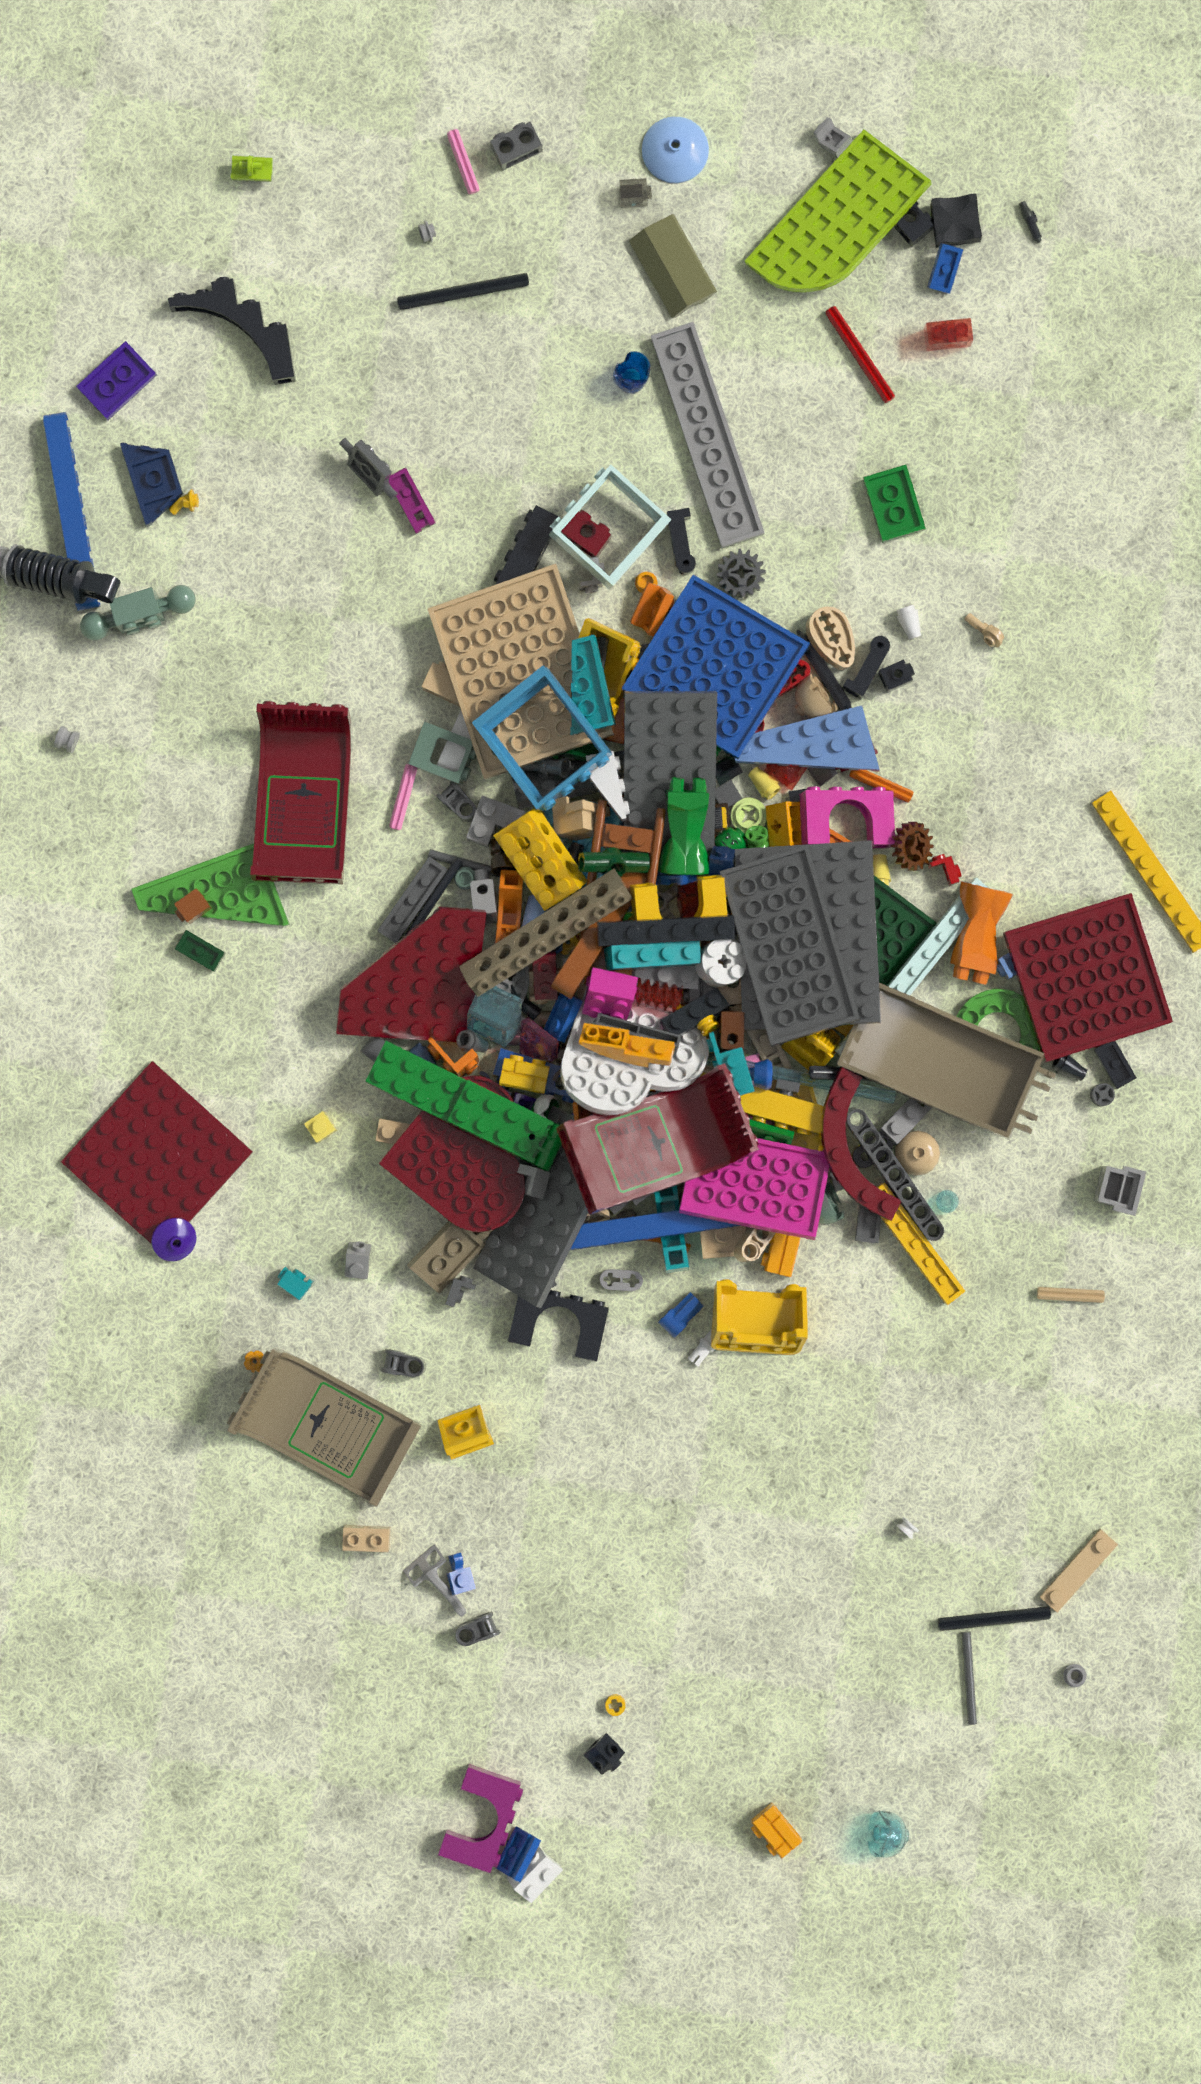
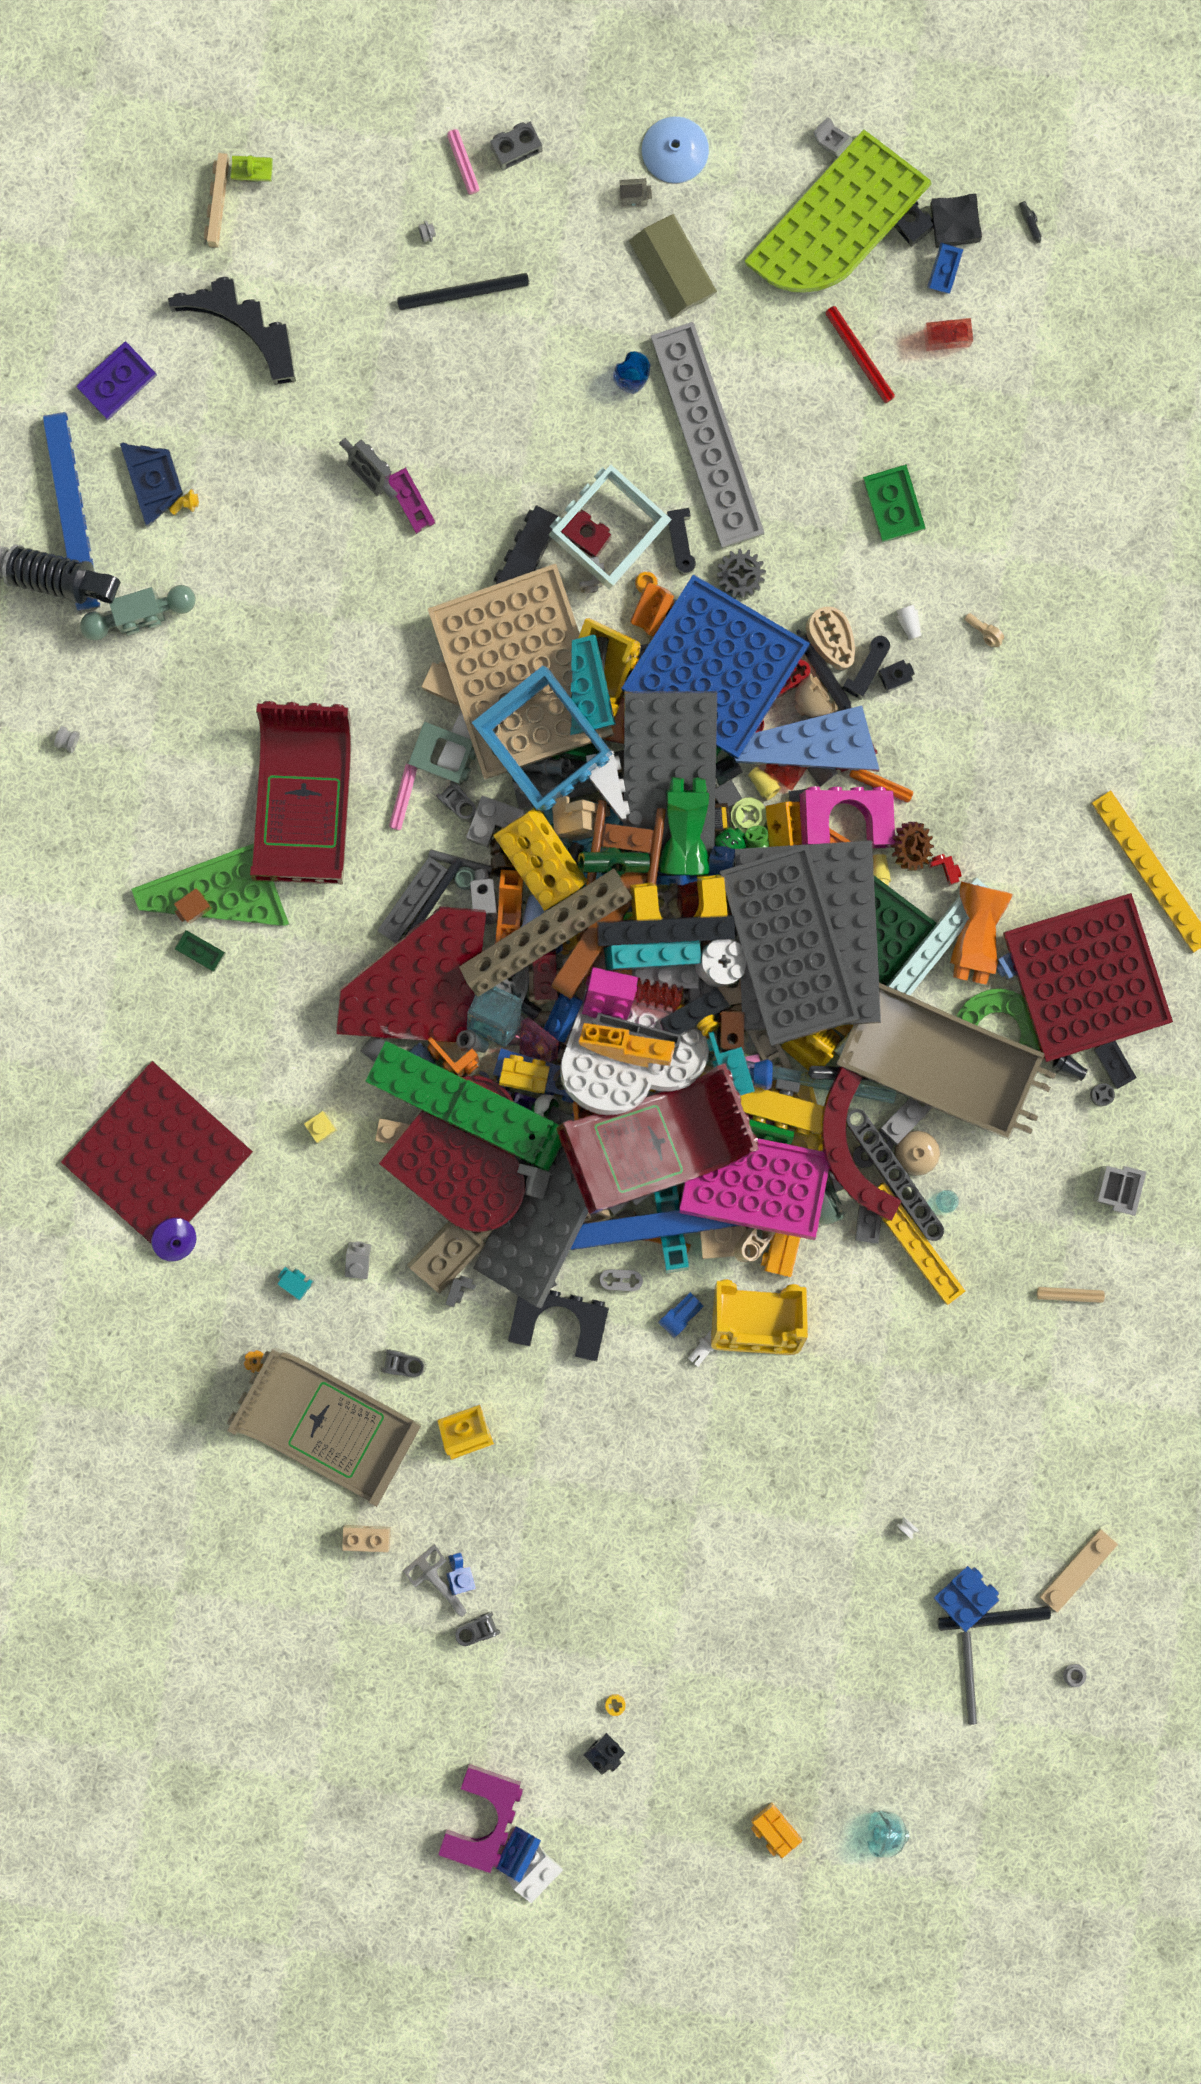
(217, 190): none -> tan plate
(967, 1598): none -> blue plate

